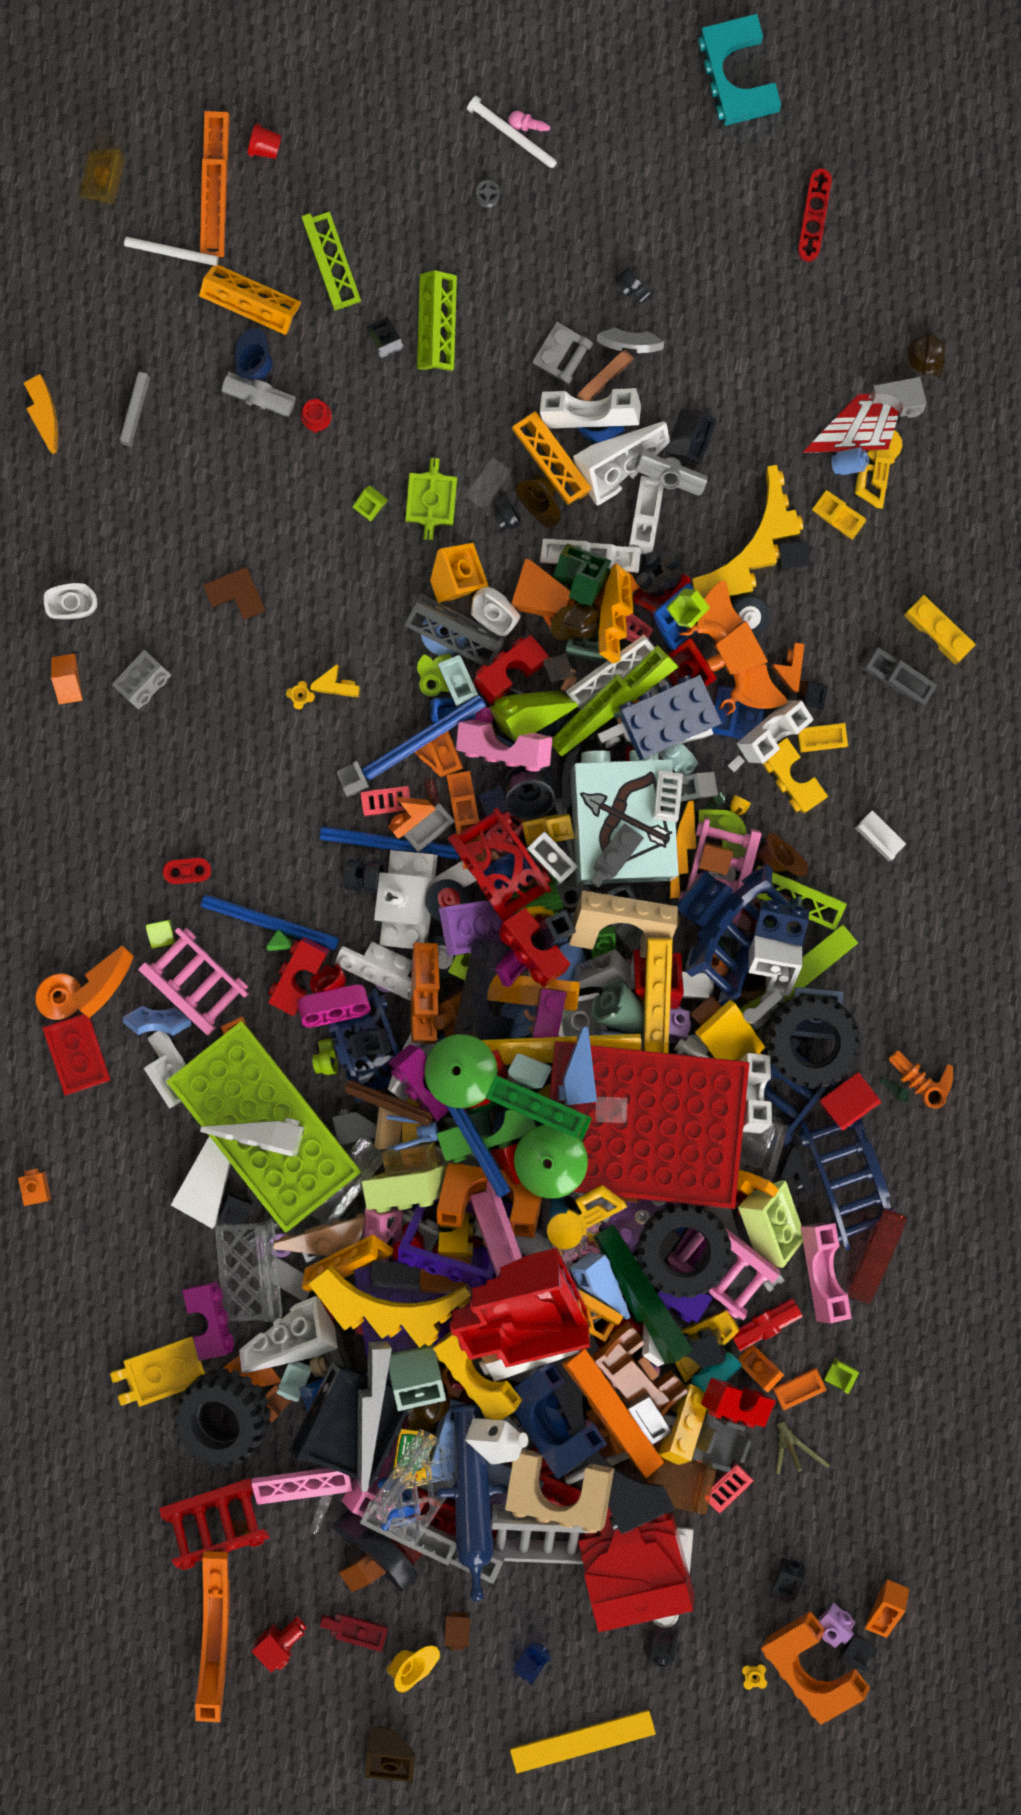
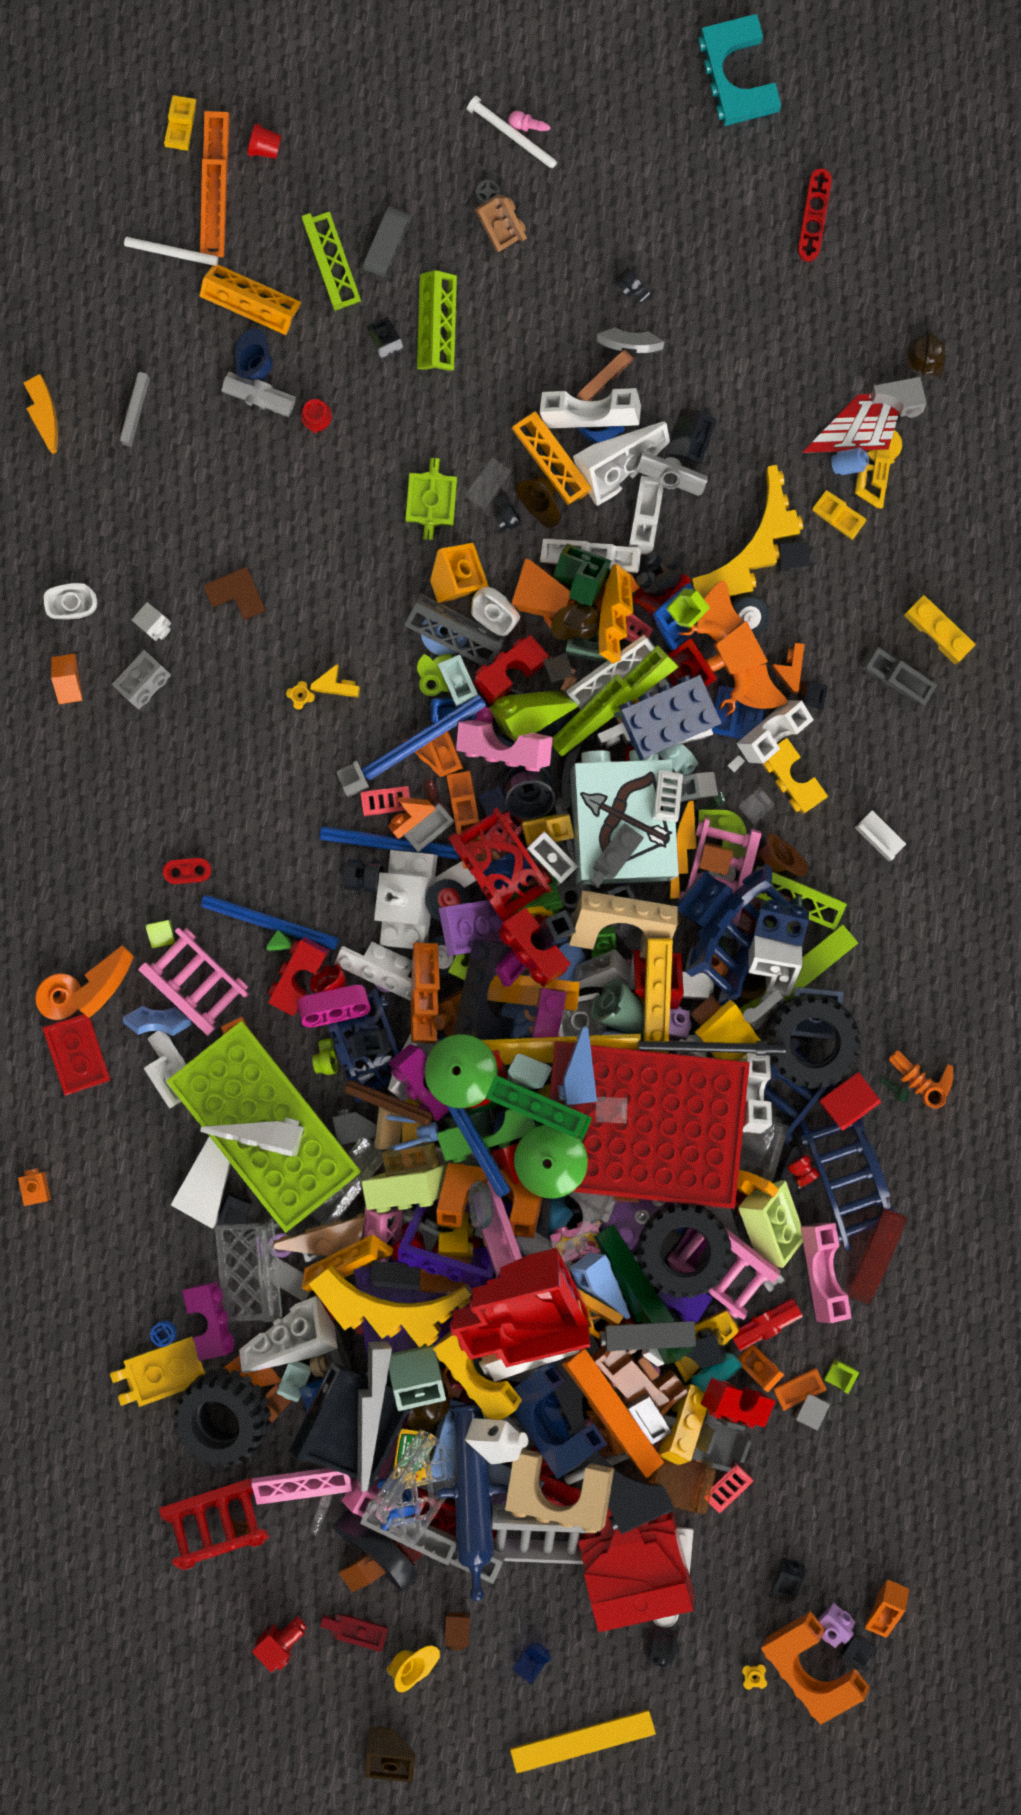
(102, 175): clear yellow slope -> none
(152, 622): none -> white slope
(167, 1332): none -> blue wheel
(180, 123): none -> yellow slope
(214, 1637): orange arch -> none
(370, 503): lime slope -> none
(386, 240): none -> dark grey beam
(480, 1205): none -> clear light blue tile
(501, 222): none -> medium nougat bracket
(555, 349): light grey plate -> none
(568, 1228): yellow piece -> none
(648, 1336): none -> dark grey brick
(740, 804): yellow hinge -> none
(756, 806): none -> clear panel
(760, 1048): none -> black bar
(787, 1439): olive plant -> none
(802, 1169): none -> red wheel
(812, 1411): none -> light grey panel
(822, 737): yellow plate -> none

